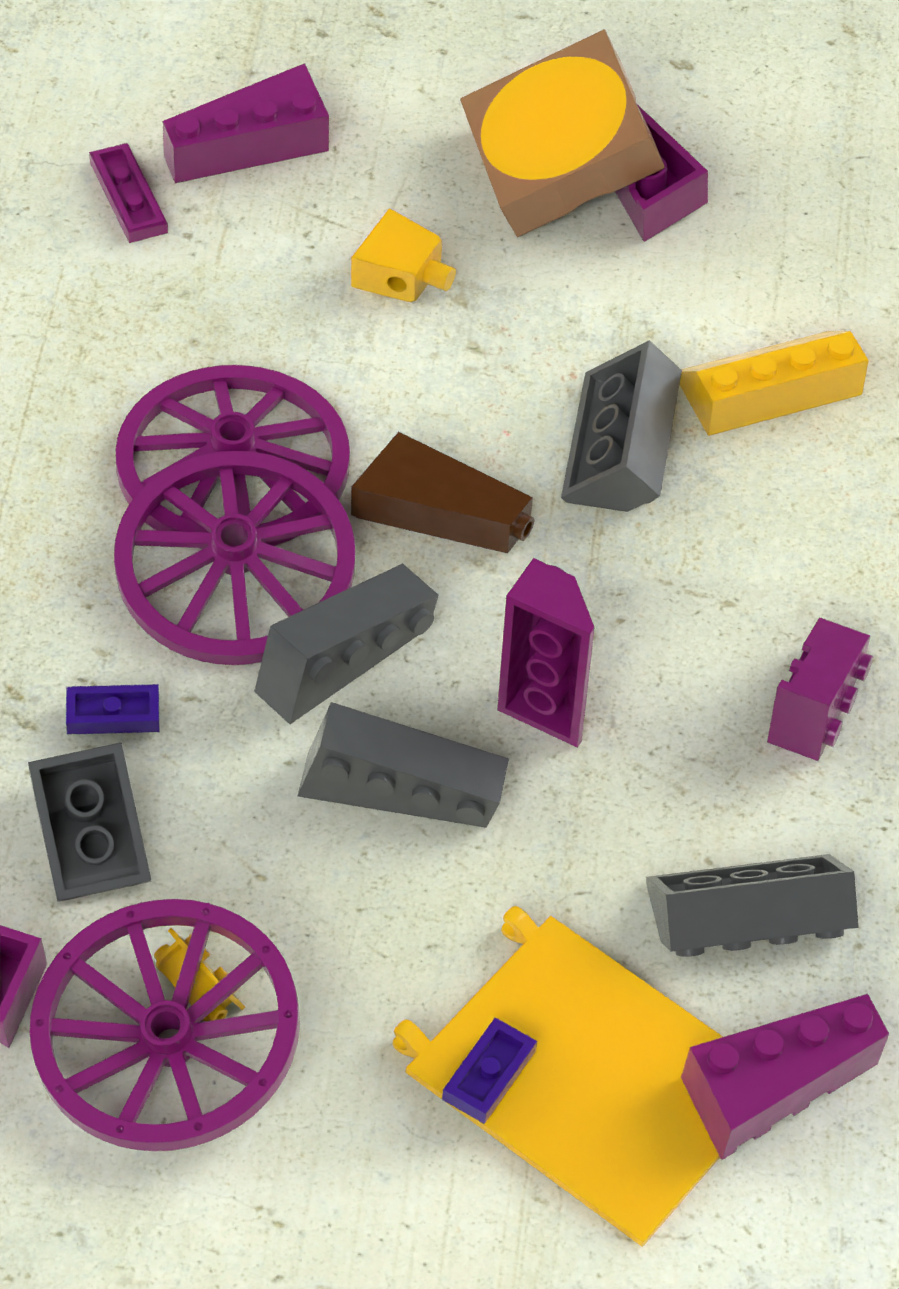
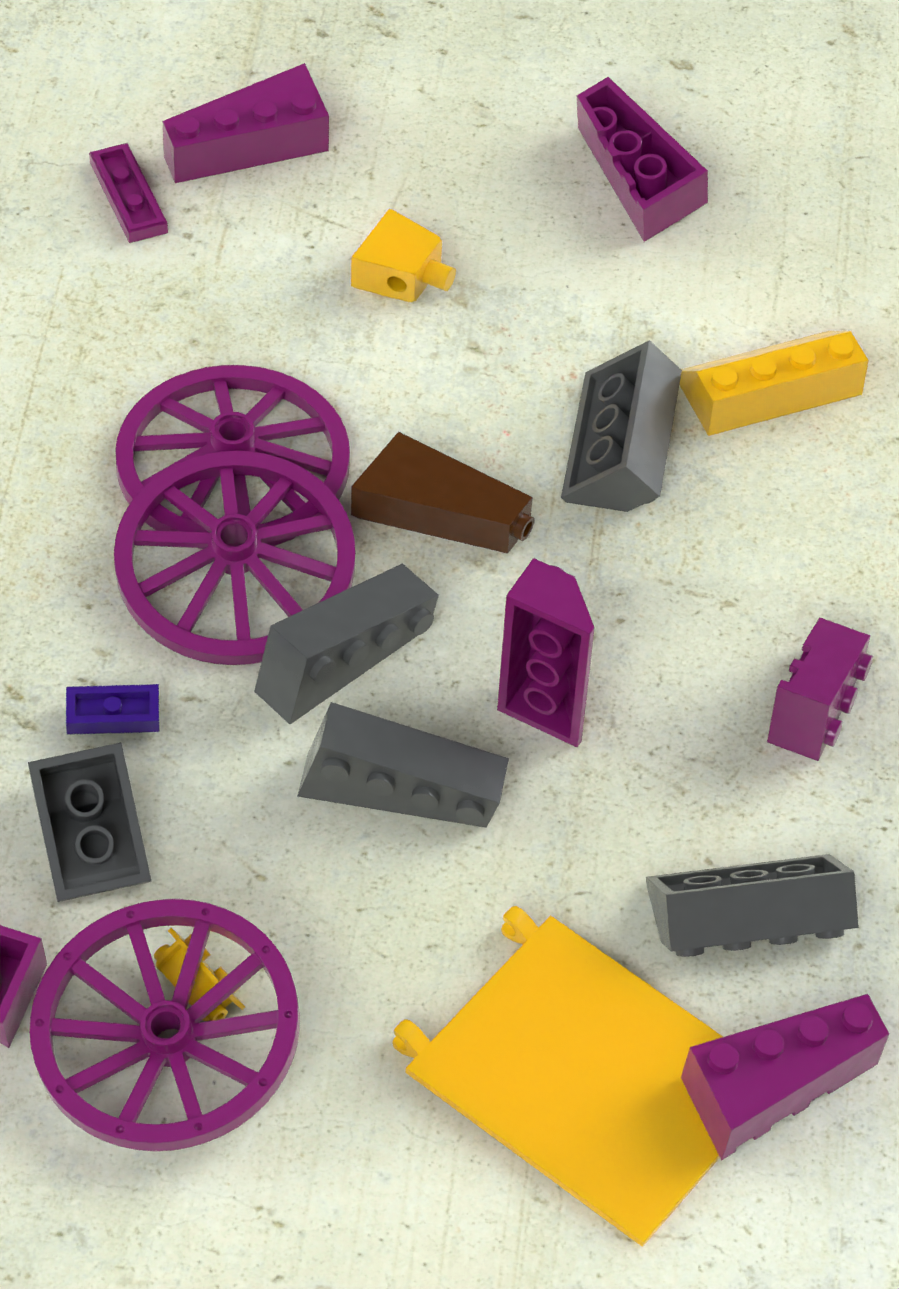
(489, 1070): dark purple plate -> none
(561, 133): tile -> none

